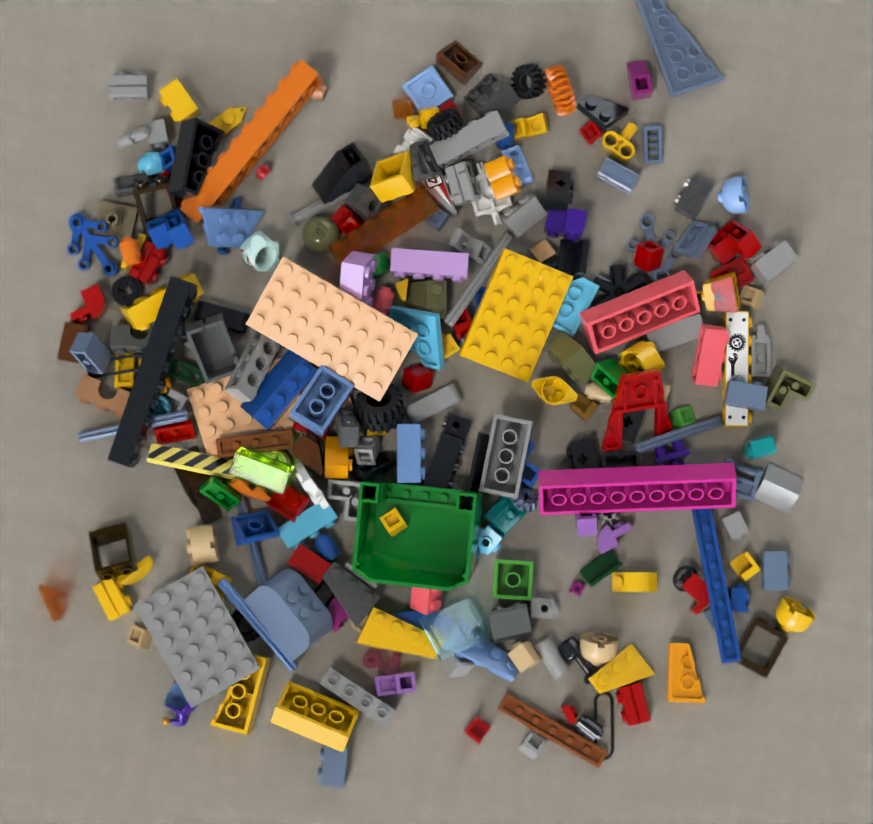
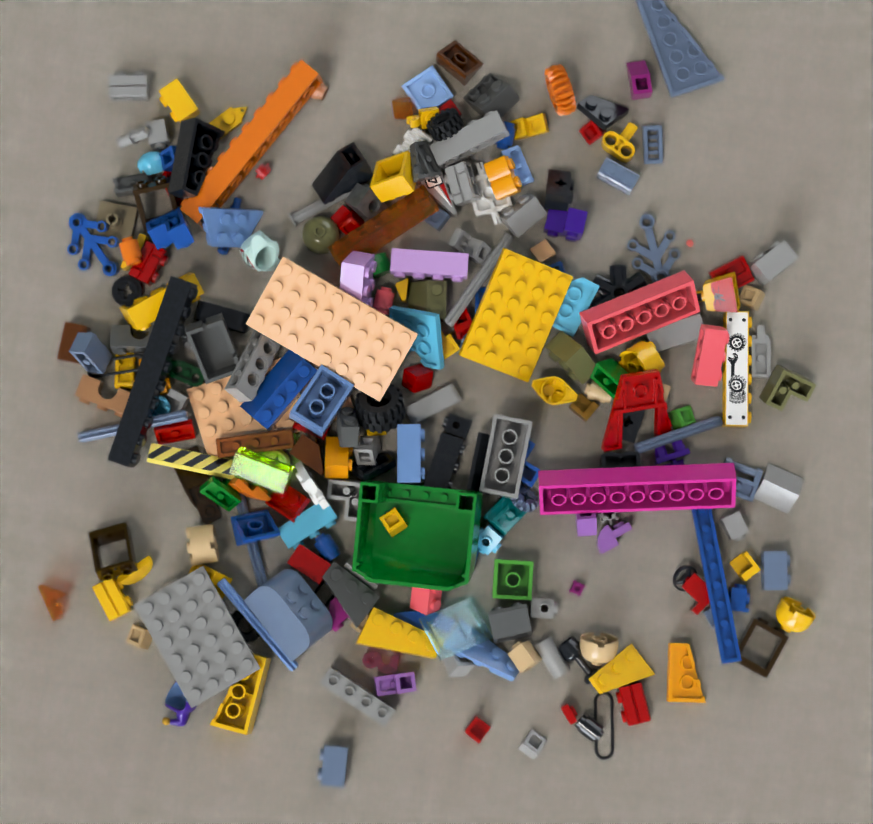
(95, 305): red brick -> none
(315, 716): yellow brick -> none
(536, 81): black tyre -> none
(552, 730): dark orange tile -> none
(573, 257): black panel -> none
(586, 449): black brick -> none
(600, 568): dark green panel -> none
(634, 581): yellow brick -> none
(648, 256): red panel -> none
(693, 197): flat silver brick -> none
(695, 240): sand blue plate -> none
(733, 240): red brick -> none
(734, 195): light blue cylinder -> none
(745, 395): sand blue brick -> none
(759, 447): teal brick -> none

